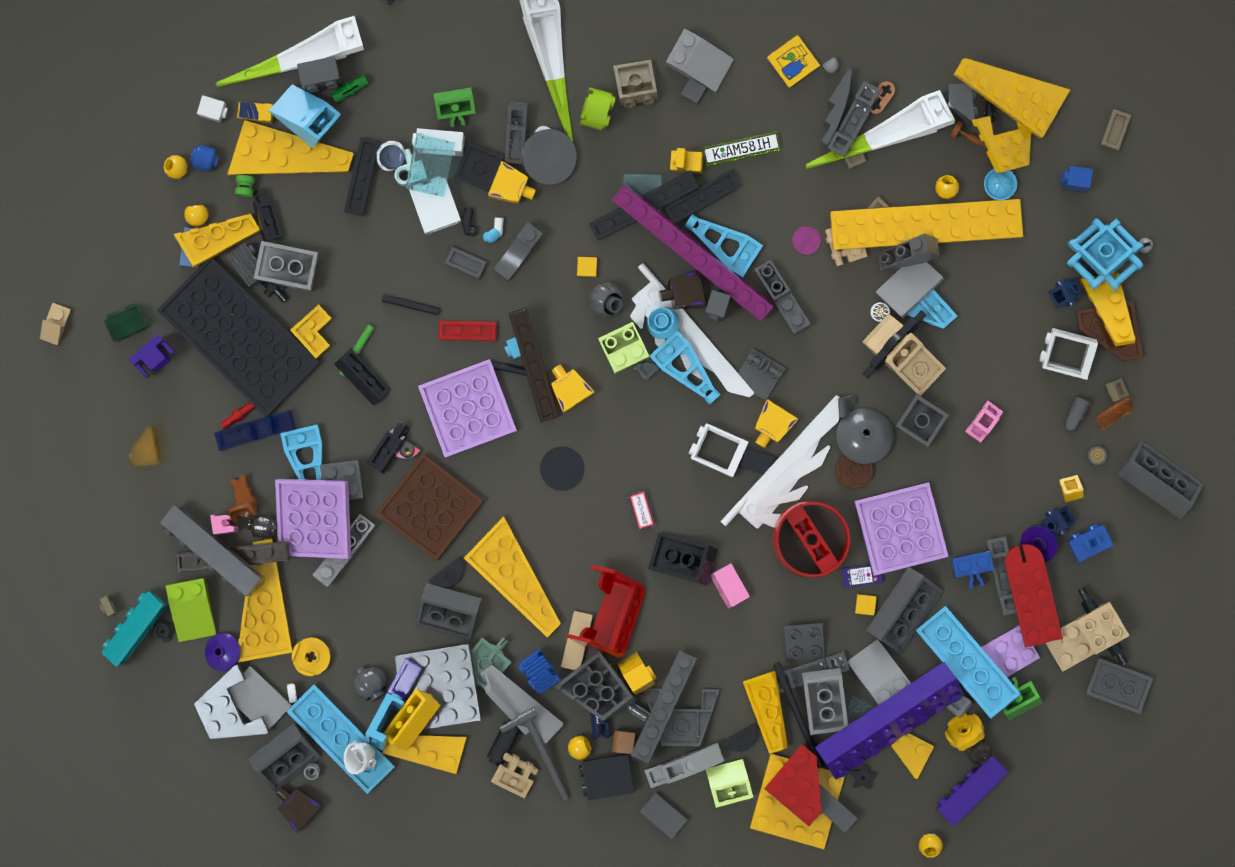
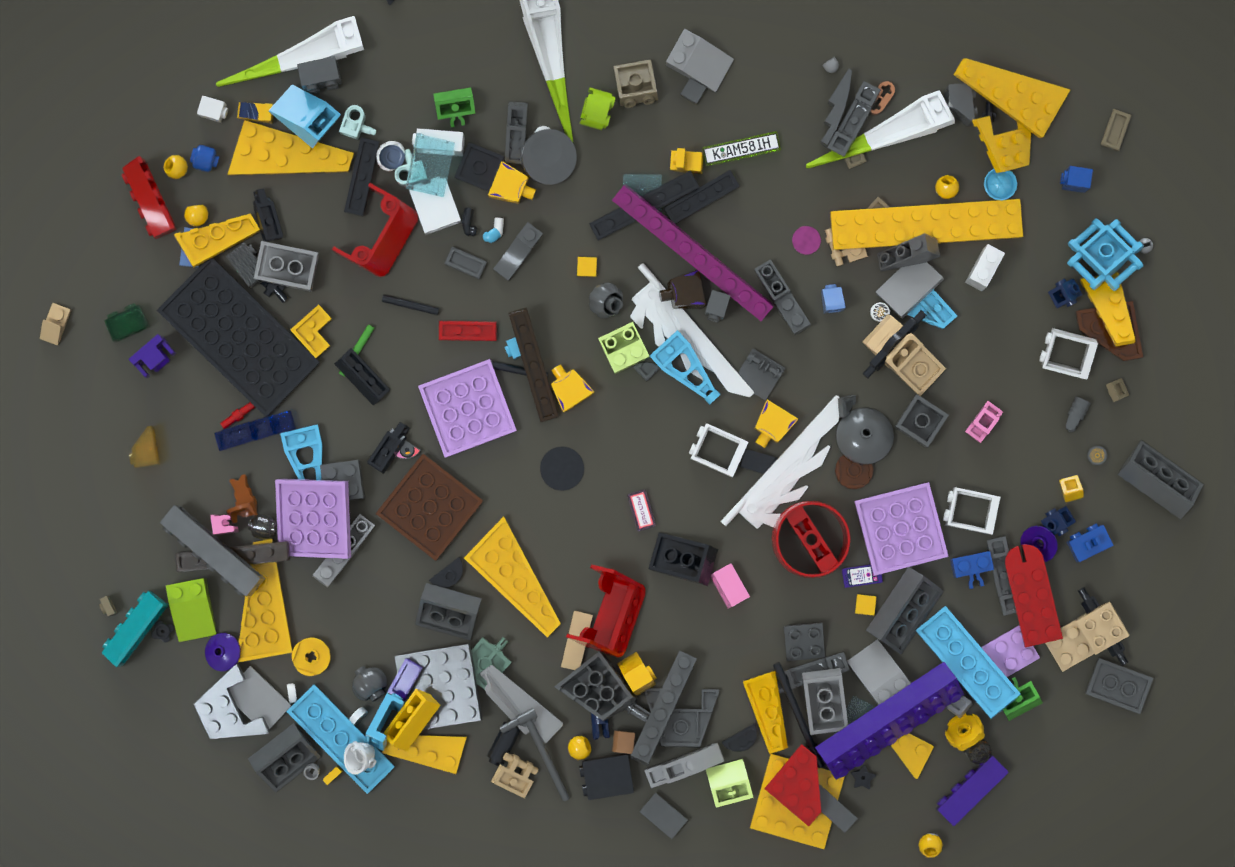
(148, 197): none -> red wedge
(246, 183): bright green wheel -> none
(297, 807): dark brown torso -> none
(332, 775): none -> yellow tile
(350, 88): green pin -> none
(353, 128): none -> light aqua piece
(358, 715): none -> white tile
(391, 240): none -> red windscreen
(539, 671): blue brick -> none
(663, 322): medium azure hat -> none
(744, 255): medium azure plate -> none
(793, 61): yellow tile -> none
(832, 299): none -> medium blue slope
(971, 137): dark orange wheel -> none
(984, 267): none -> white brick
(991, 513): none -> white window
(1114, 413): clear orange slope -> none

